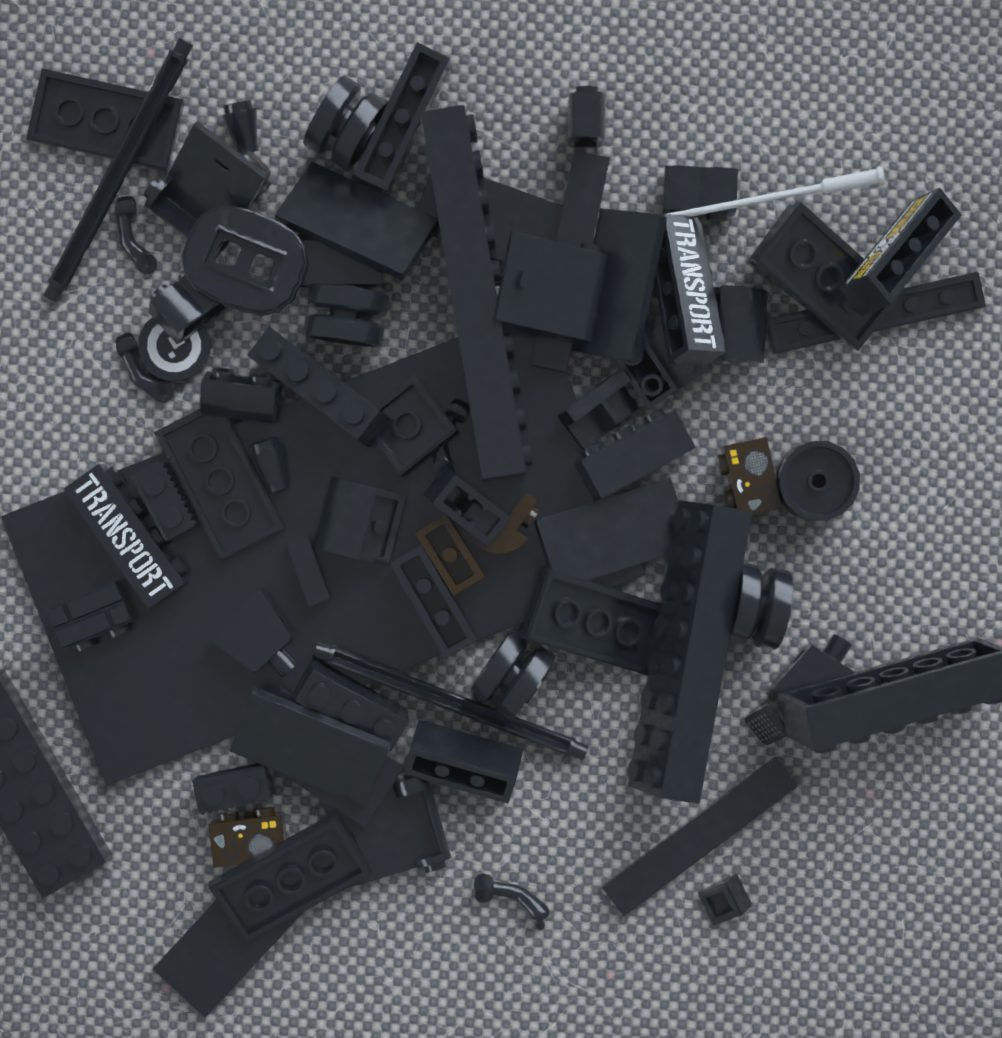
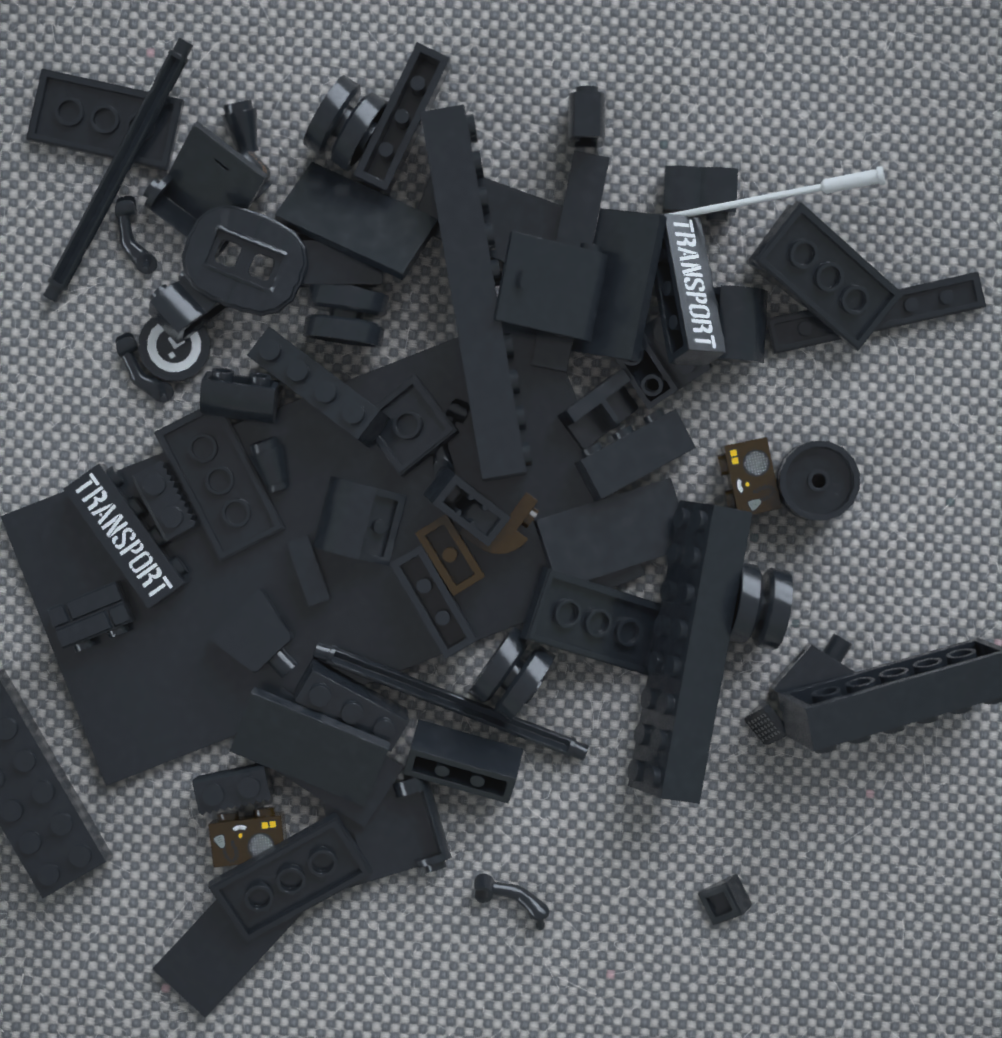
(699, 836): black tile -> none
(900, 252): black brick -> none

